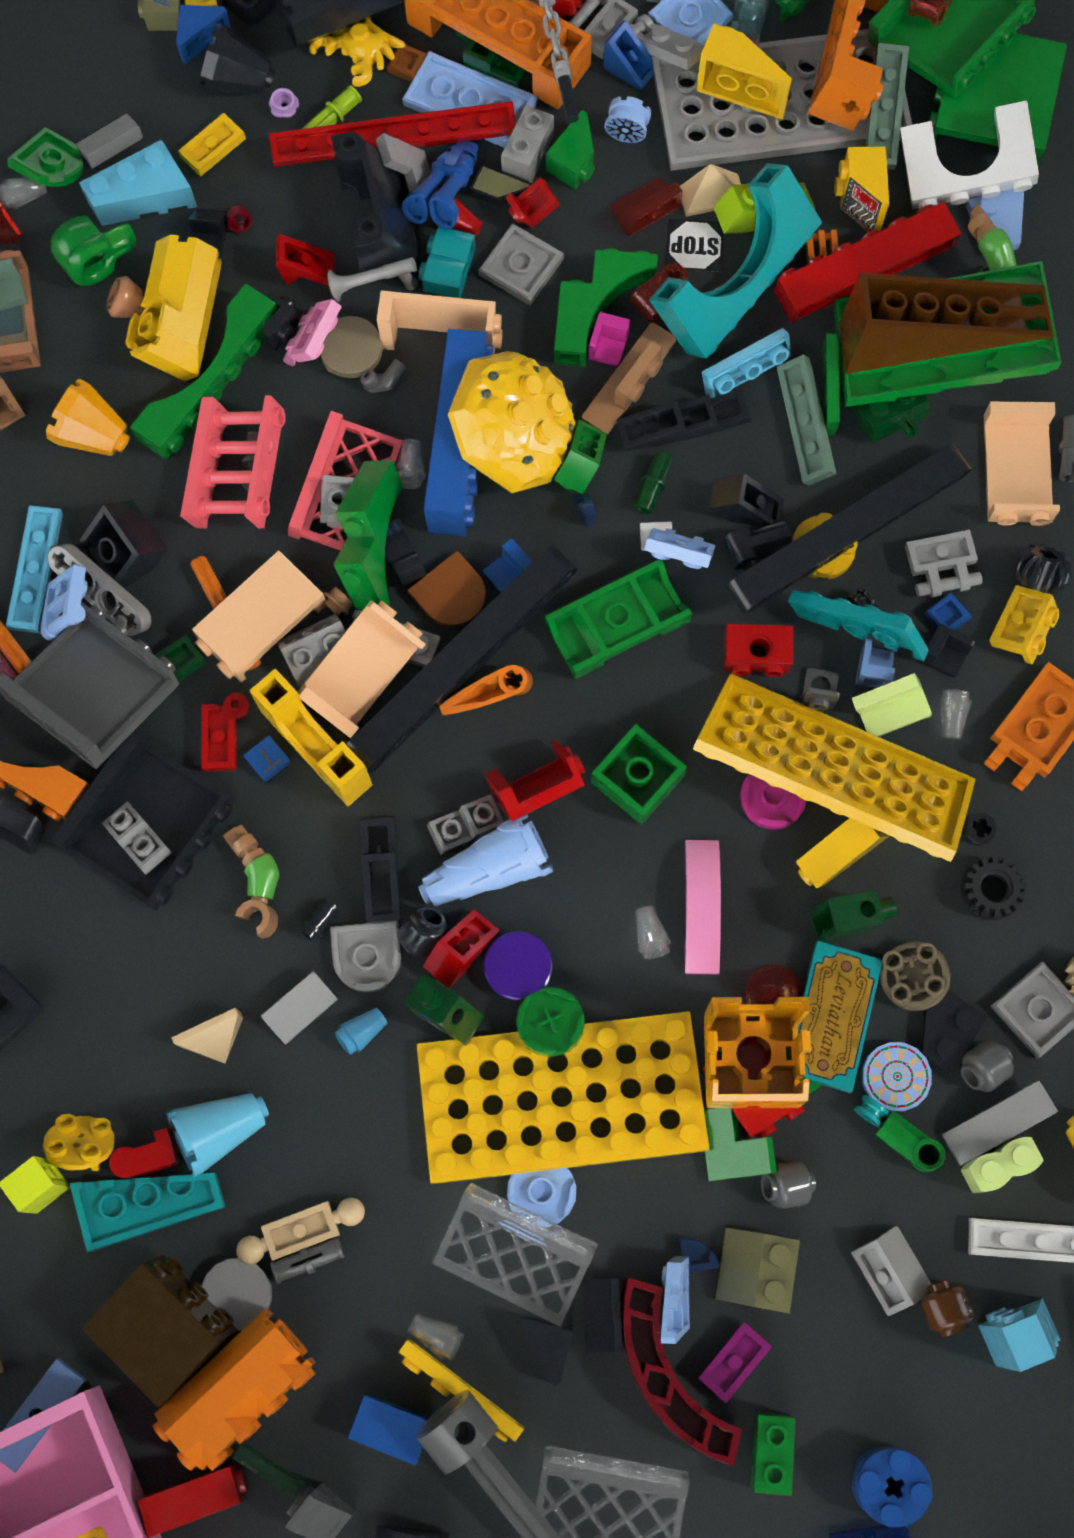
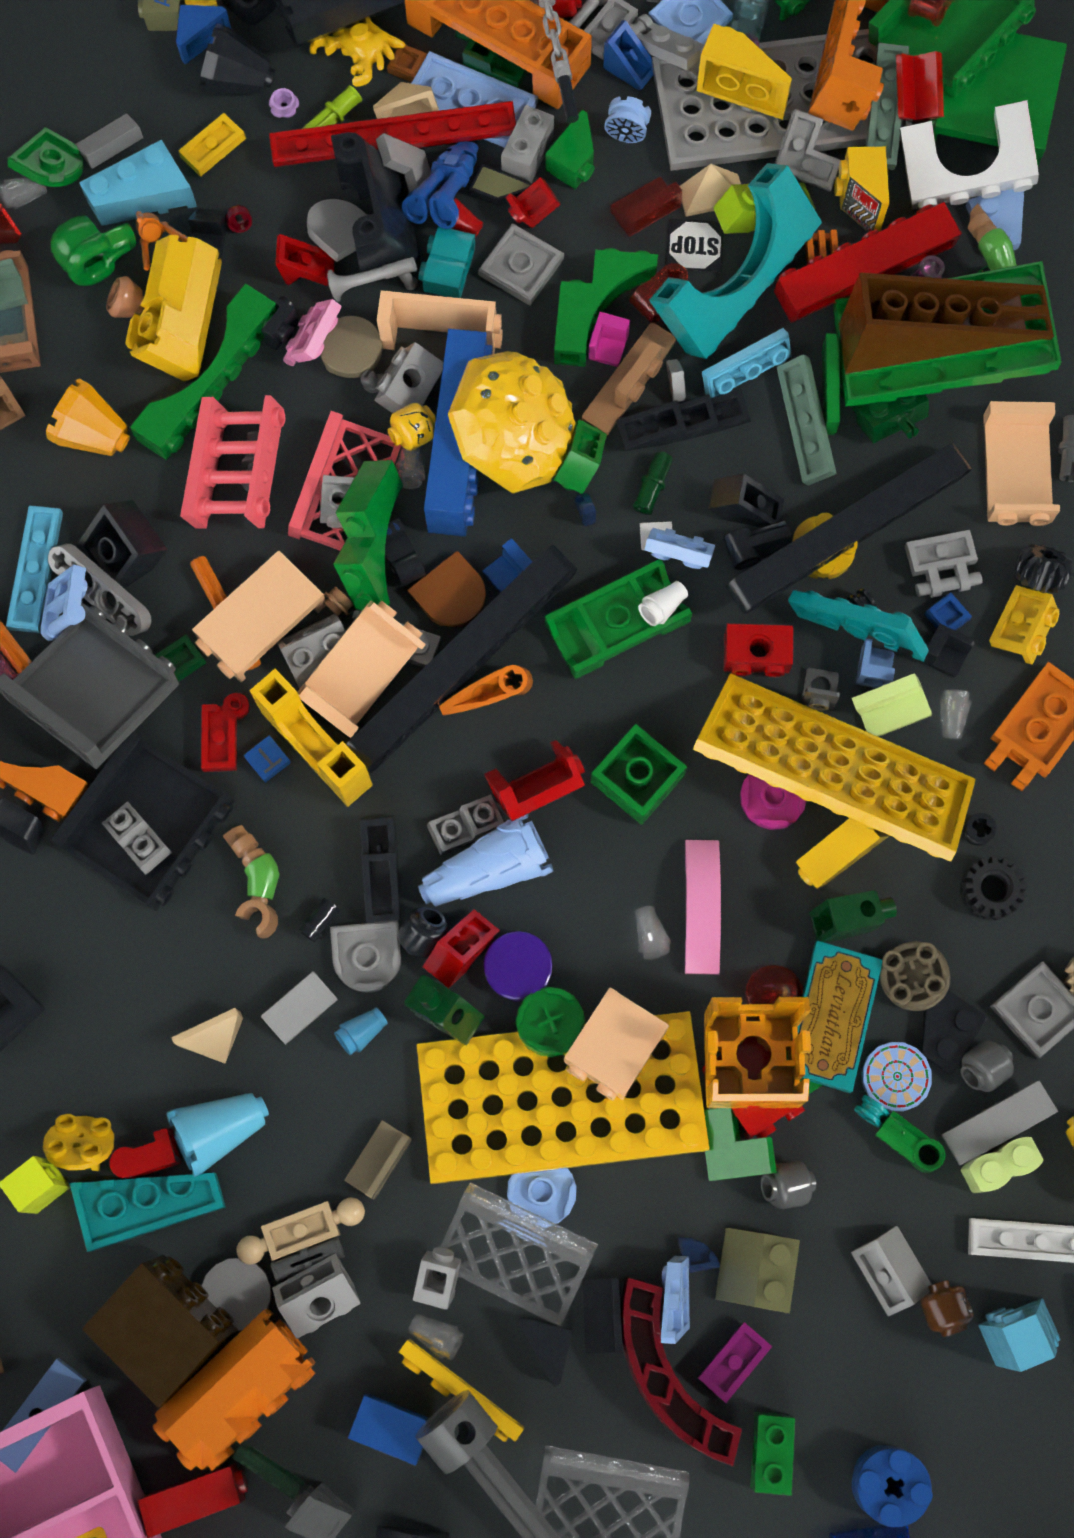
(151, 230): none -> orange plant
(324, 1280): none -> light grey brick
(331, 226): none -> light grey tile
(378, 1160): none -> dark tan panel
(406, 100): none -> tan slope
(412, 426): none -> yellow head
(420, 367): none -> light grey brick
(430, 1286): none -> light grey brick
(615, 1045): none -> light nougat panel
(661, 604): none -> white cone
(676, 380): none -> light grey tile
(798, 152): none -> light grey tile
(920, 86): none -> red panel
(930, 267): none -> clear piece

